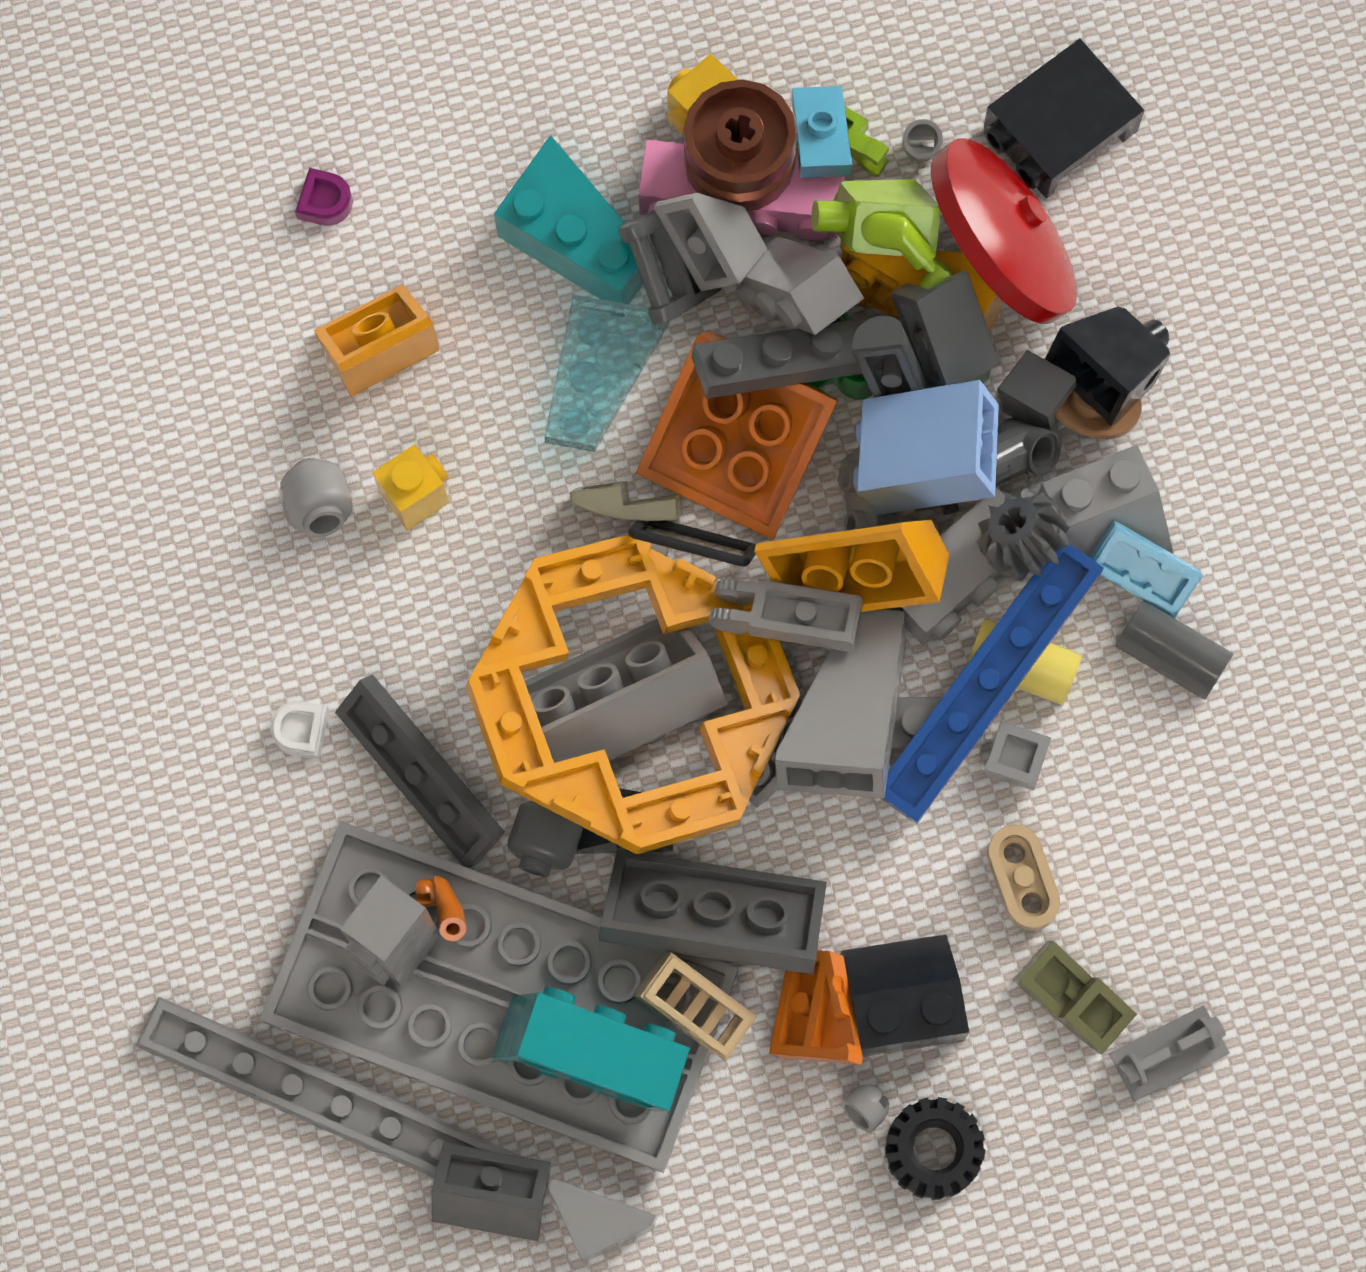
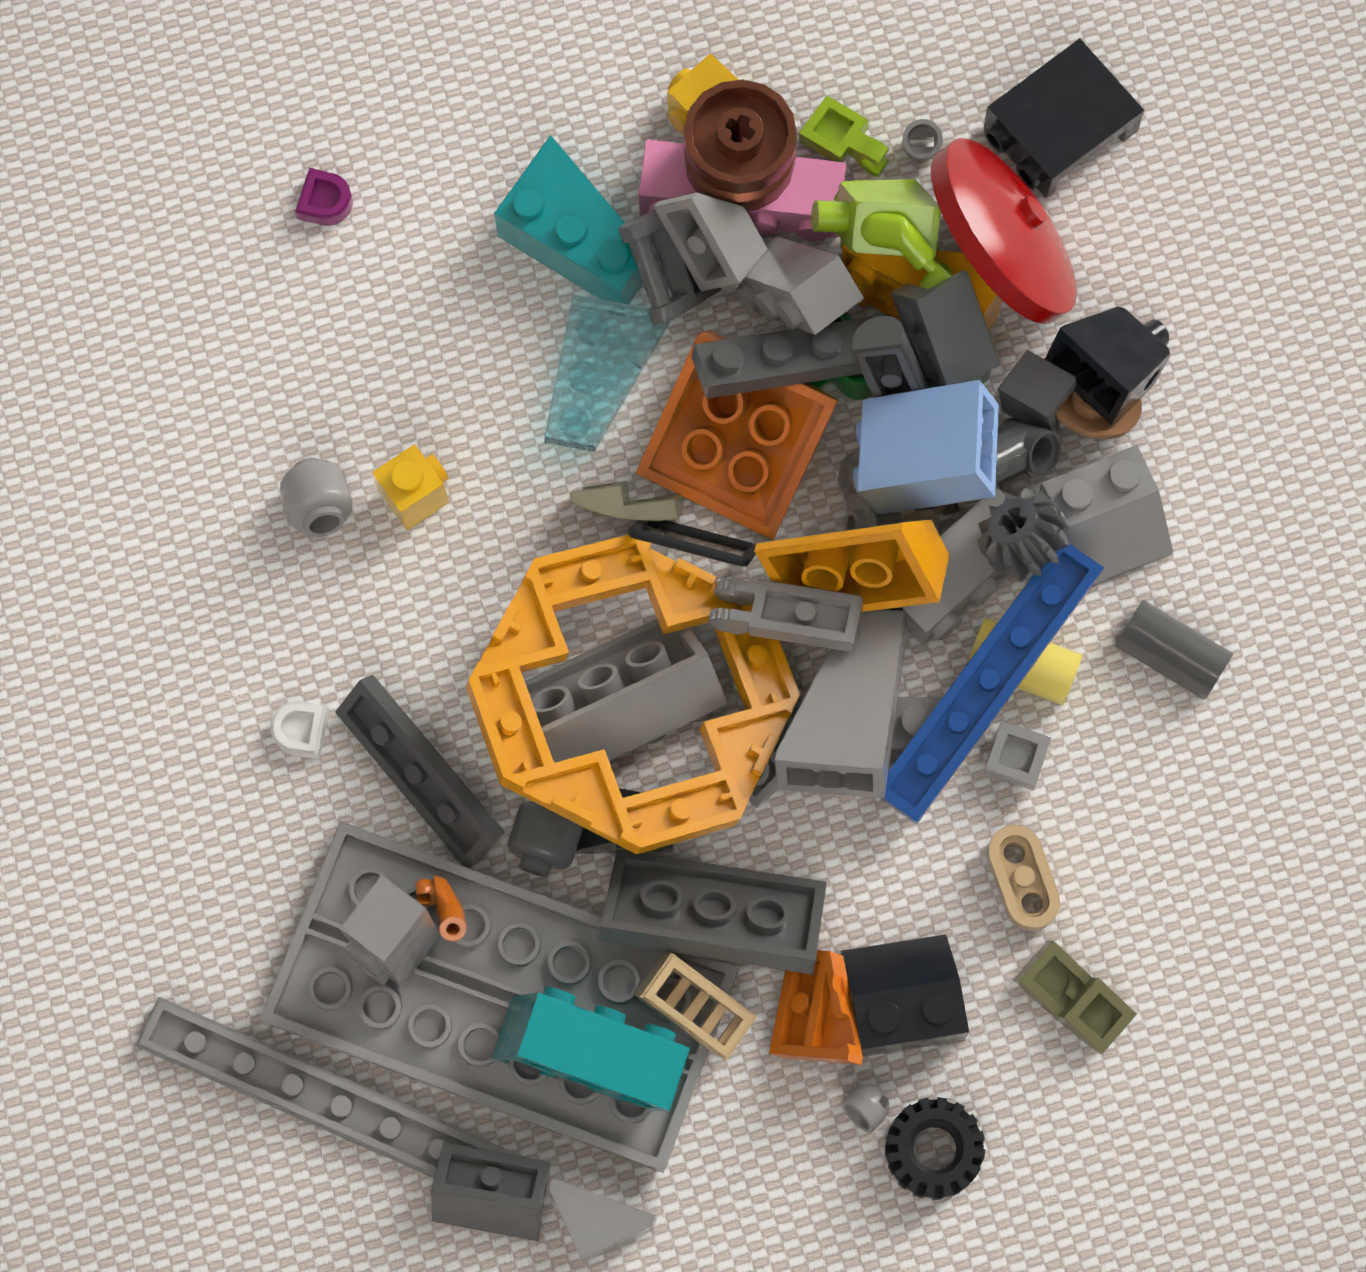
(378, 339): light orange slope -> none
(821, 132): medium azure plate -> none
(1145, 569): medium azure plate -> none
(1170, 1052): light grey hinge -> none

